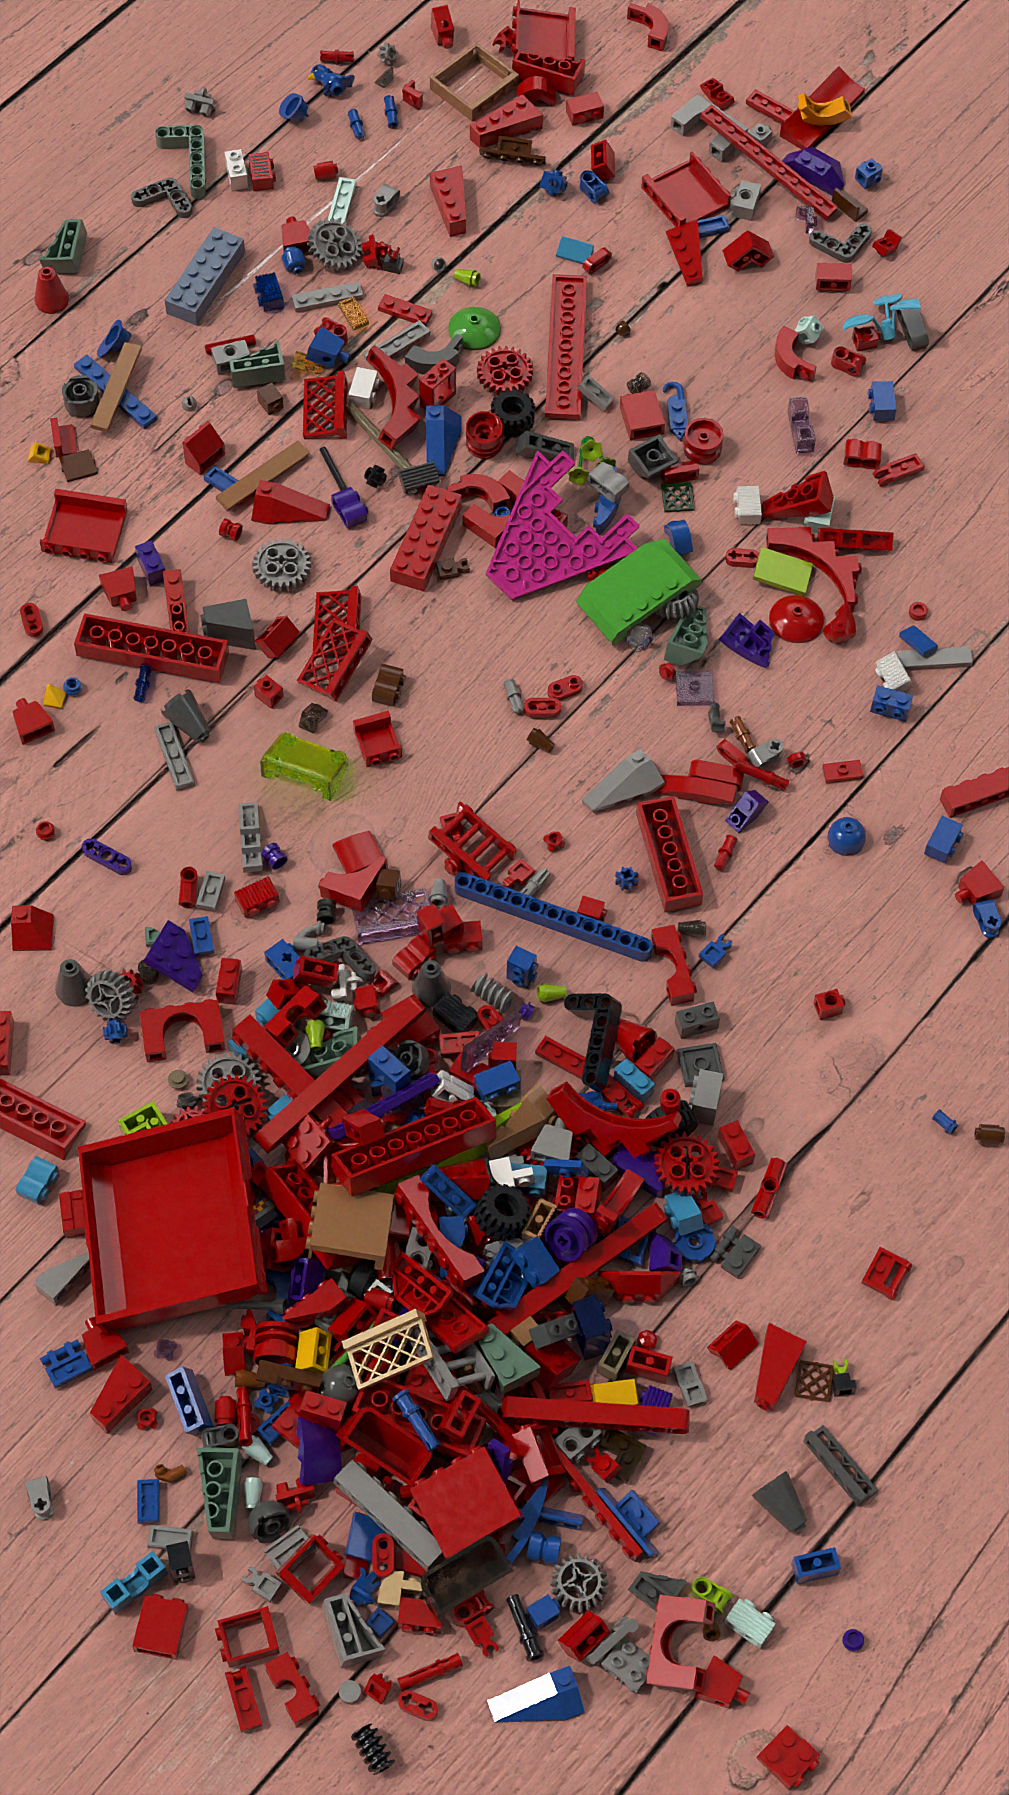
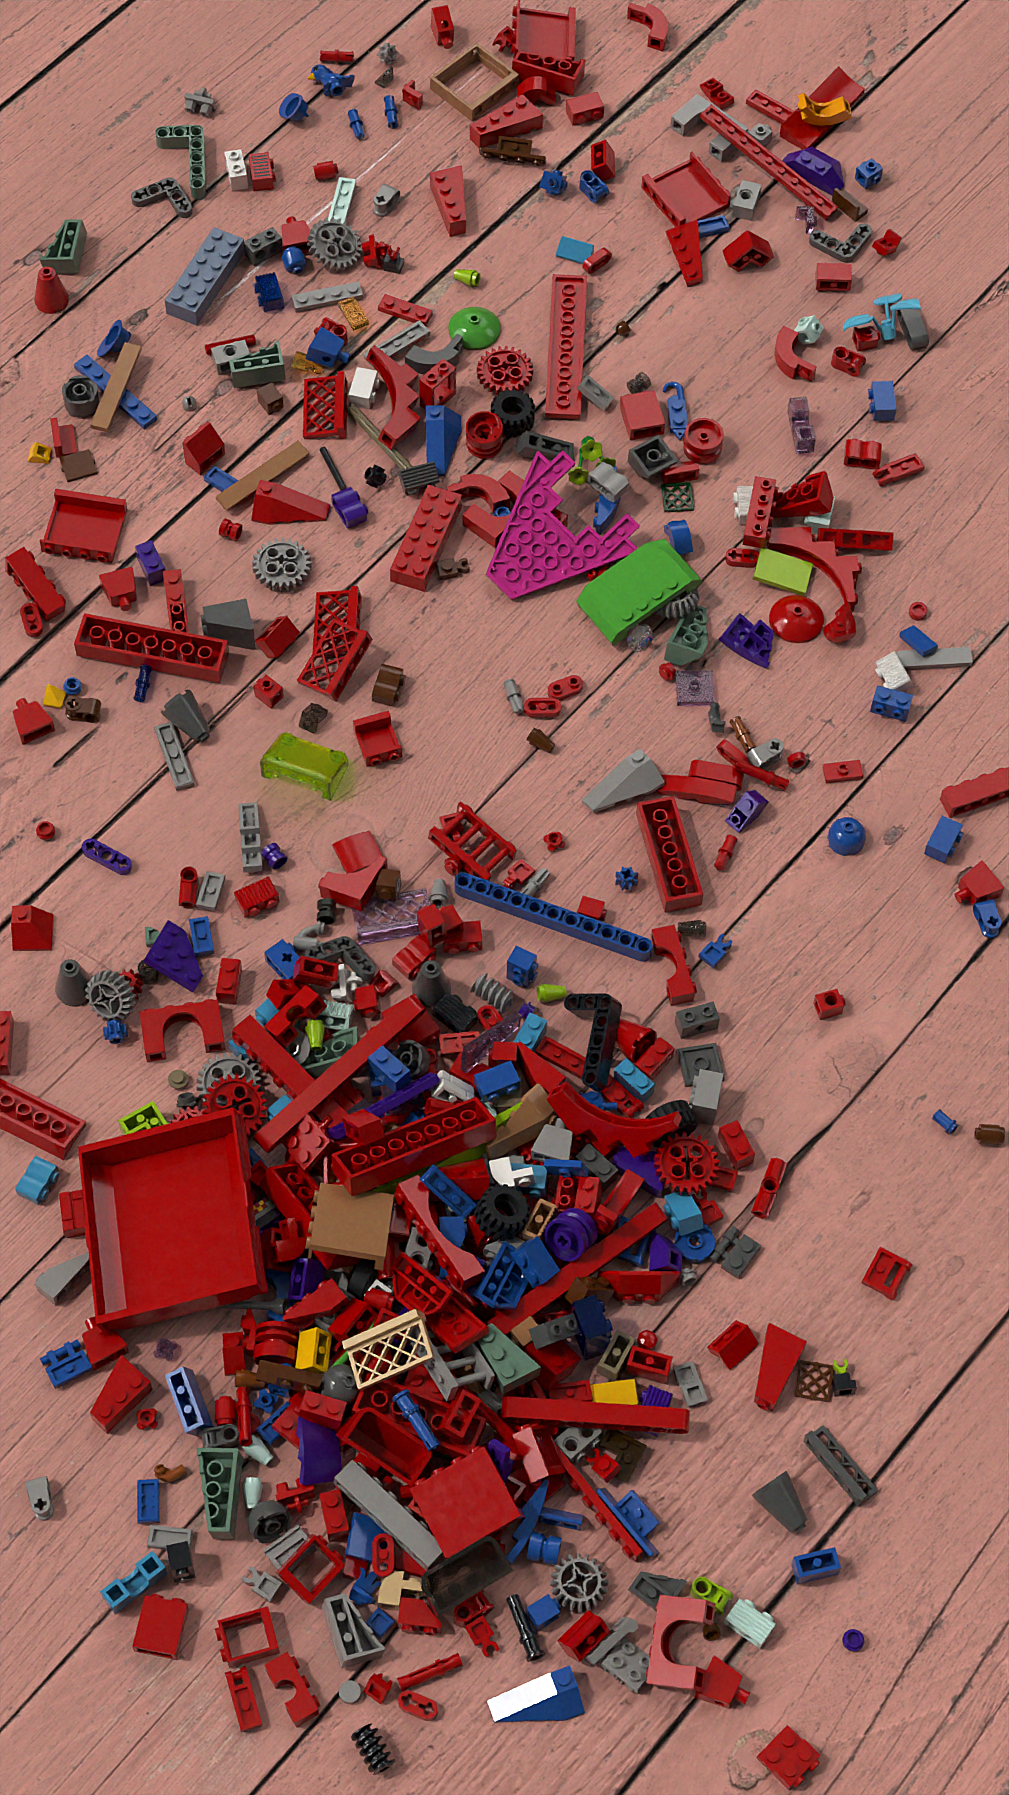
(34, 583): none -> red wedge
(84, 709): none -> reddish brown piece
(263, 246): none -> dark grey brick
(334, 1515): none -> red brick
(441, 262): light grey hinge -> none
(532, 1031): none -> dark azure brick
(537, 1070): none -> red slope
(670, 1101): red brick -> none
(759, 512): none -> red brick

